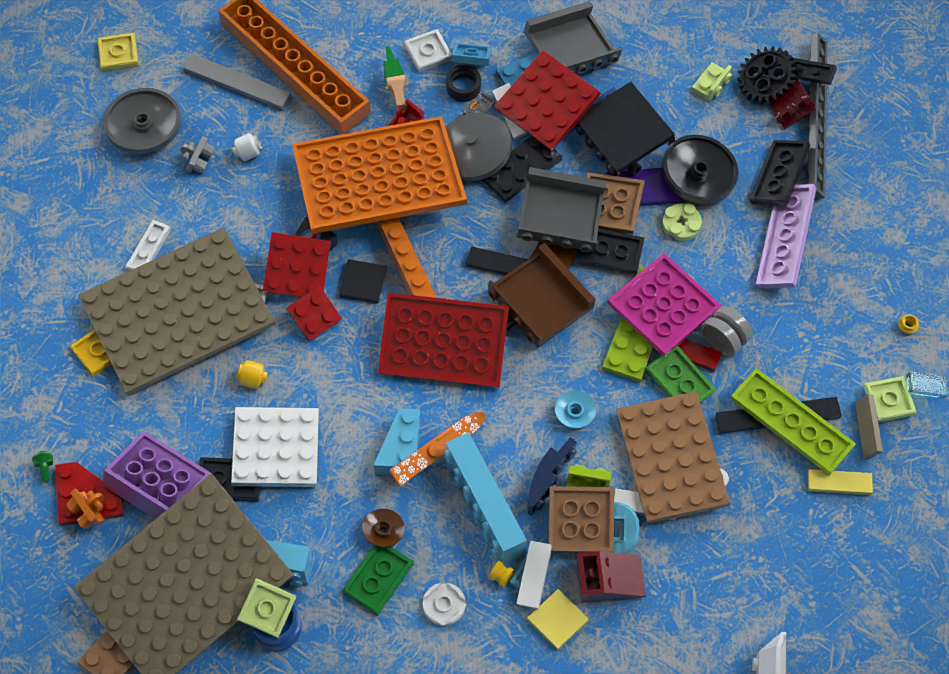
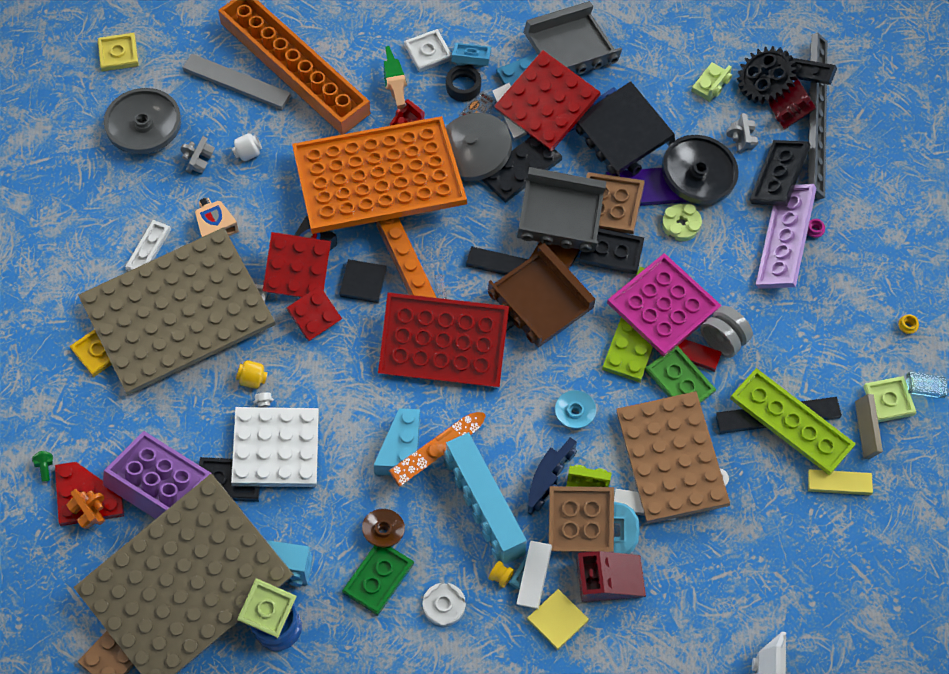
(214, 217): none -> light nougat torso
(263, 399): none -> white plate
(740, 132): none -> light grey hips
(819, 225): none -> dark pink plate

